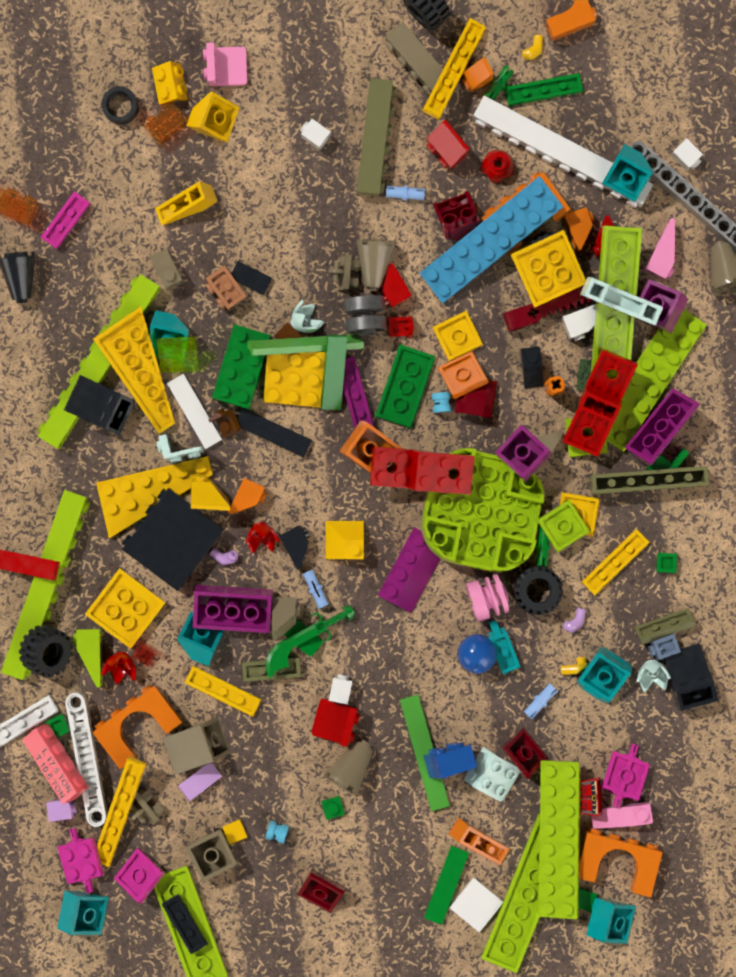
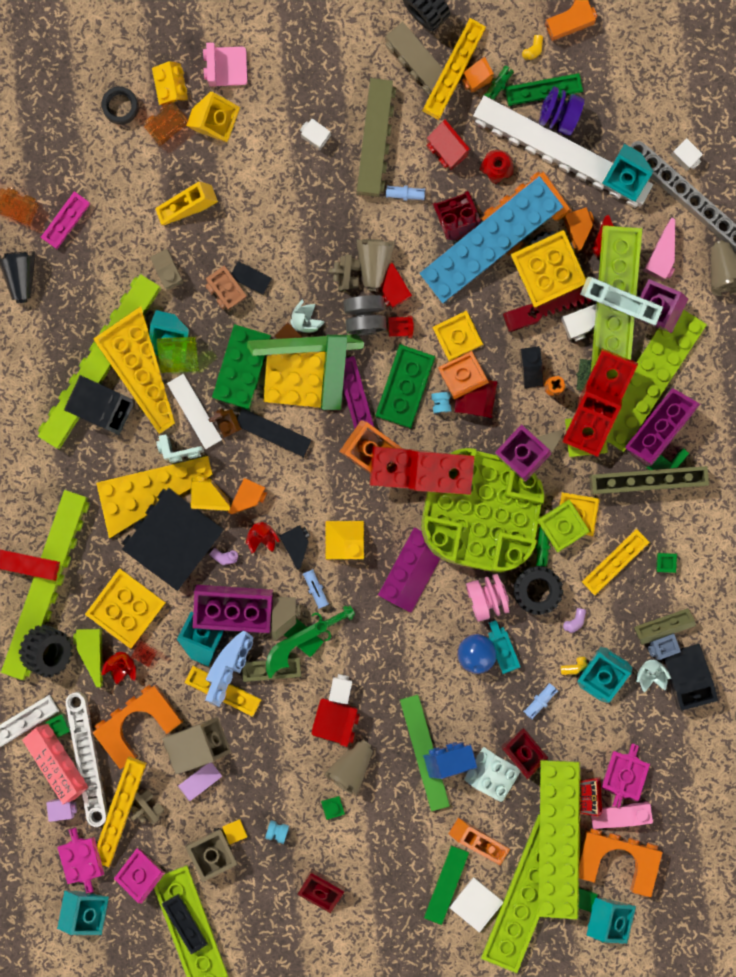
(229, 660): none -> light blue slope
(561, 111): none -> dark purple wheel

